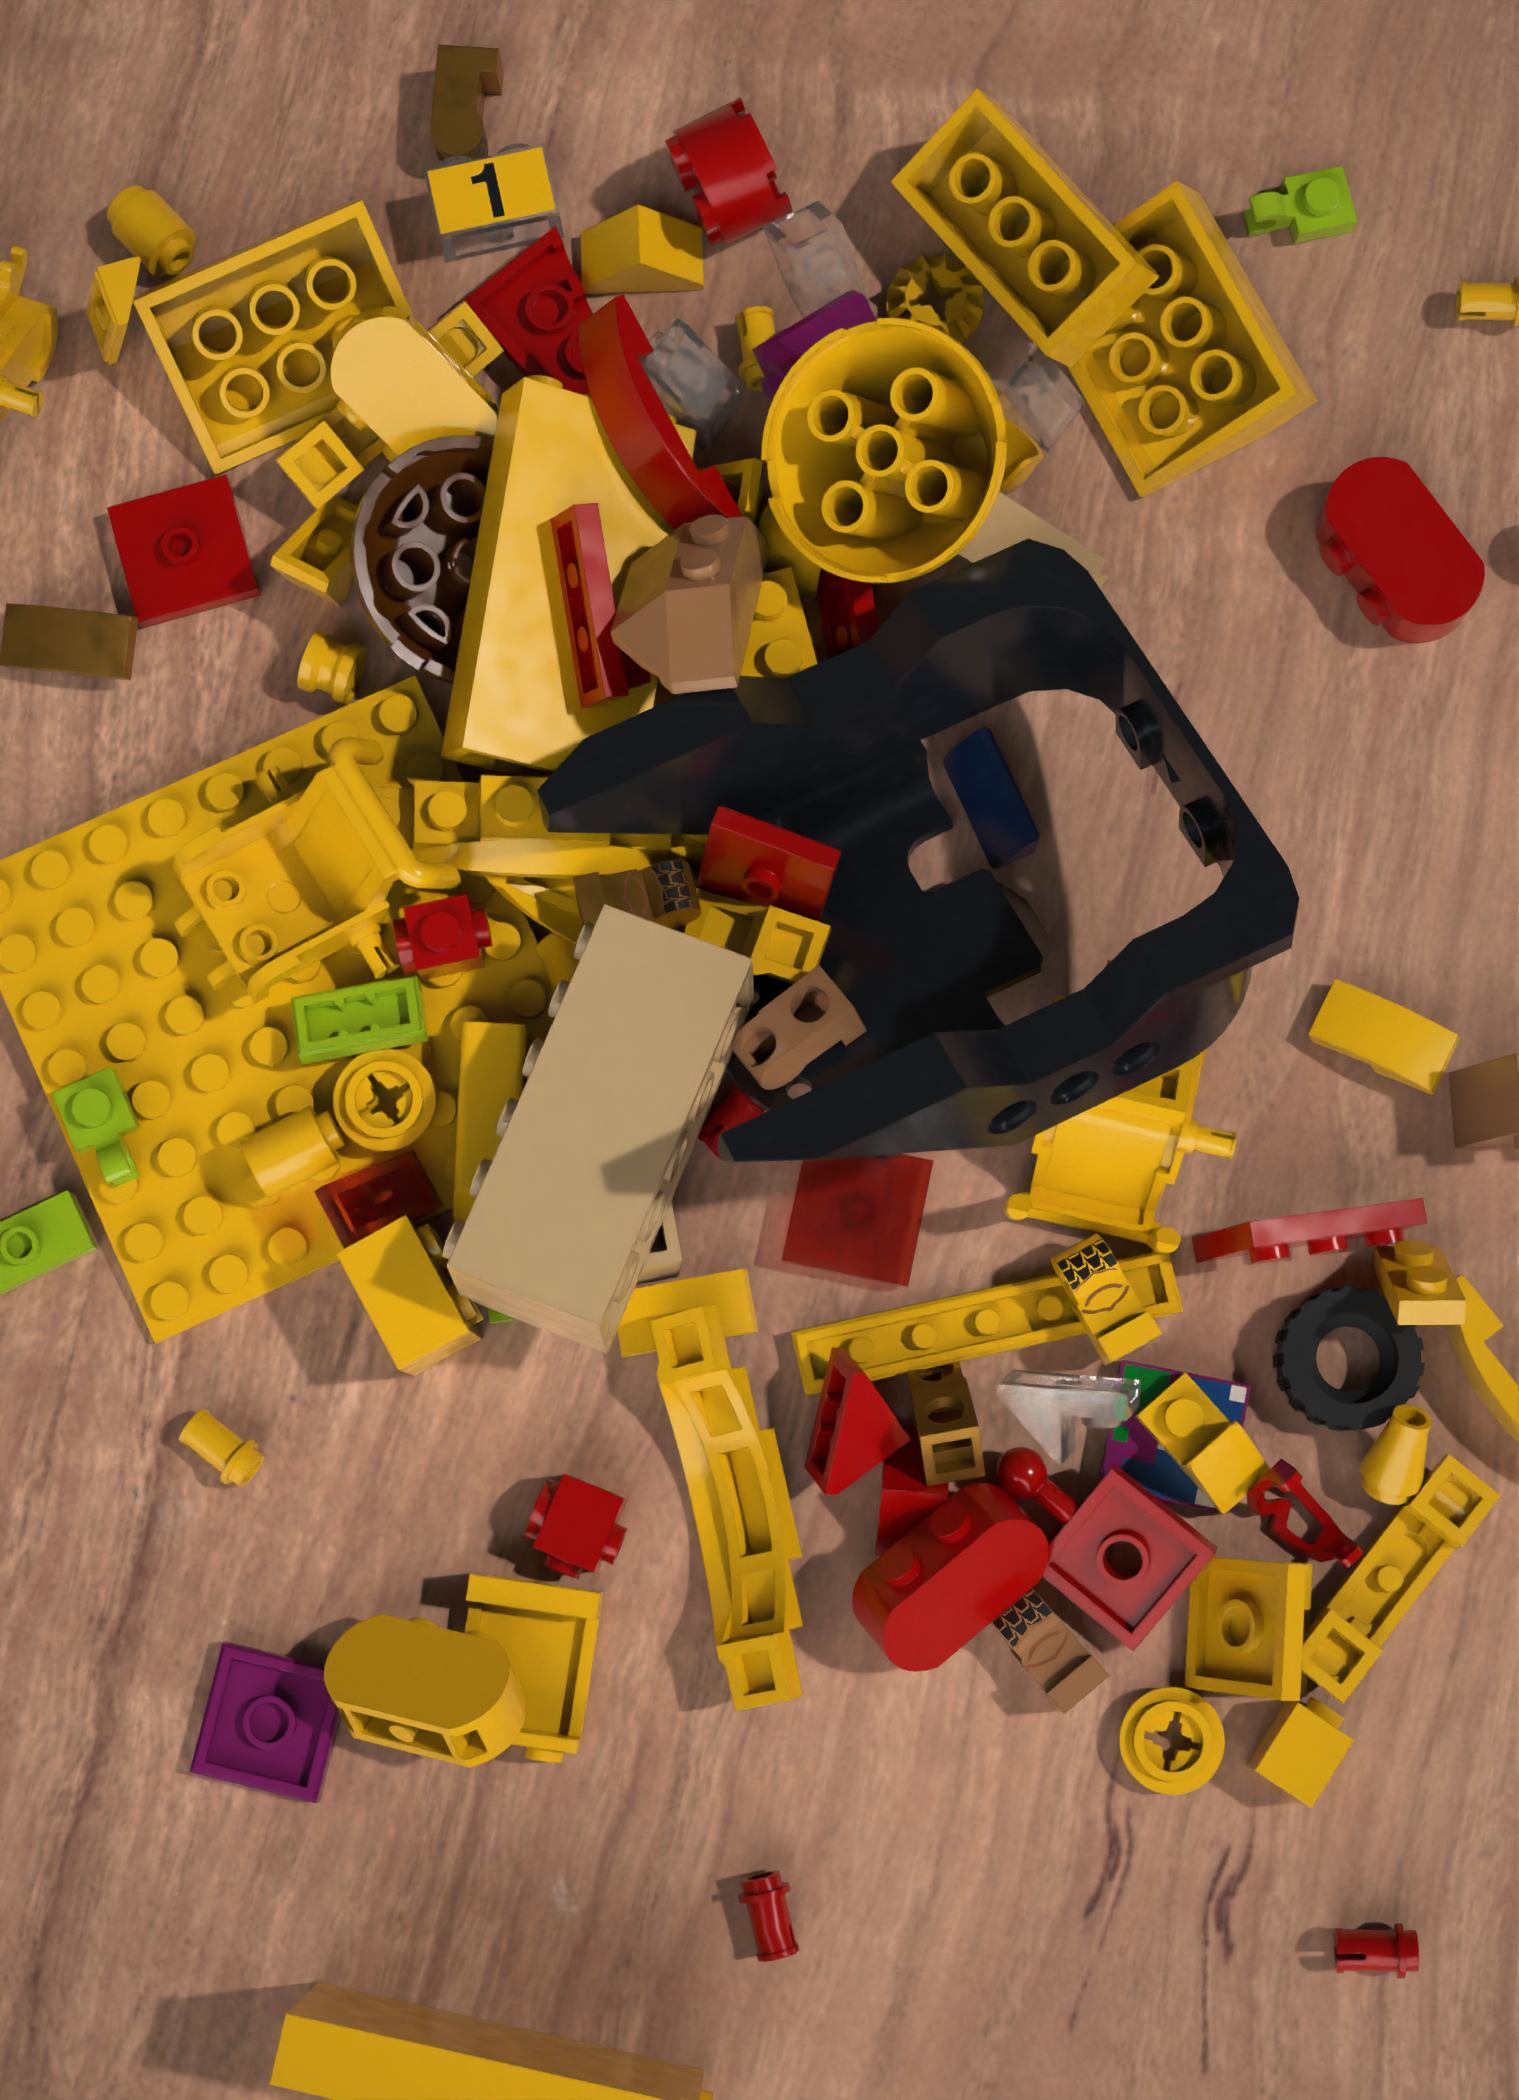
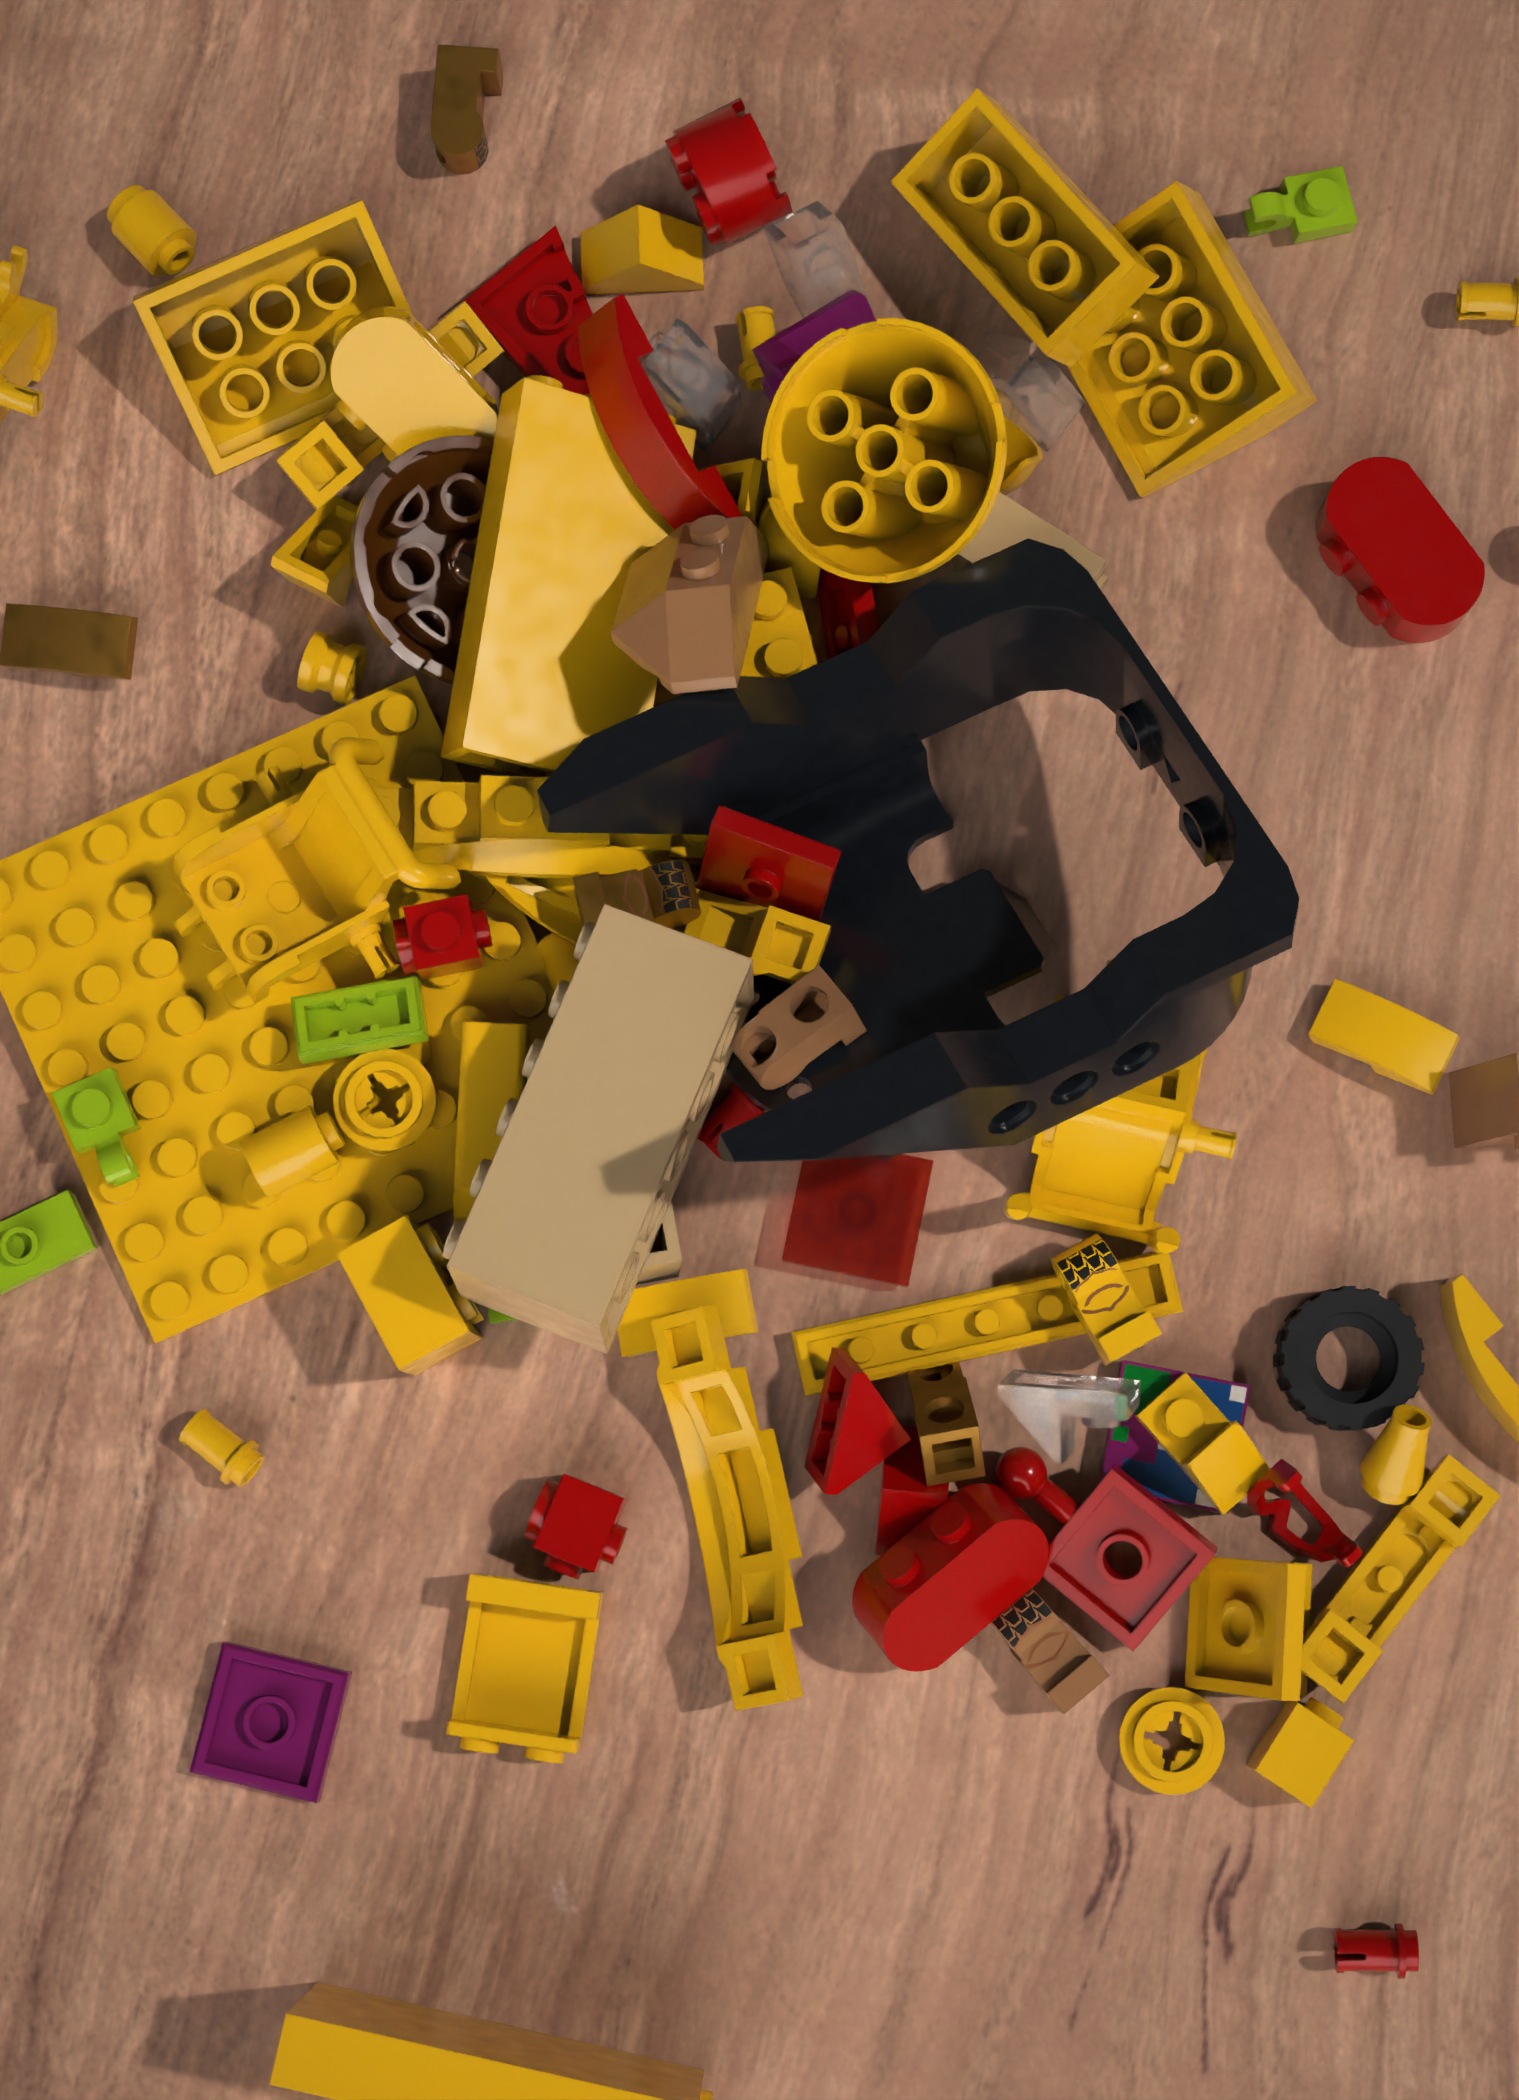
(111, 304): yellow slope -> none
(183, 551): red plate -> none
(378, 1197): clear red slope -> none
(426, 1689): yellow brick -> none
(492, 201): brick -> none
(600, 666): red hinge -> none
(769, 1915): red pin -> none
(961, 311): yellow gear -> none
(991, 799): dark blue slope -> none
(1319, 1231): red wing -> none
(1419, 1284): yellow plate -> none

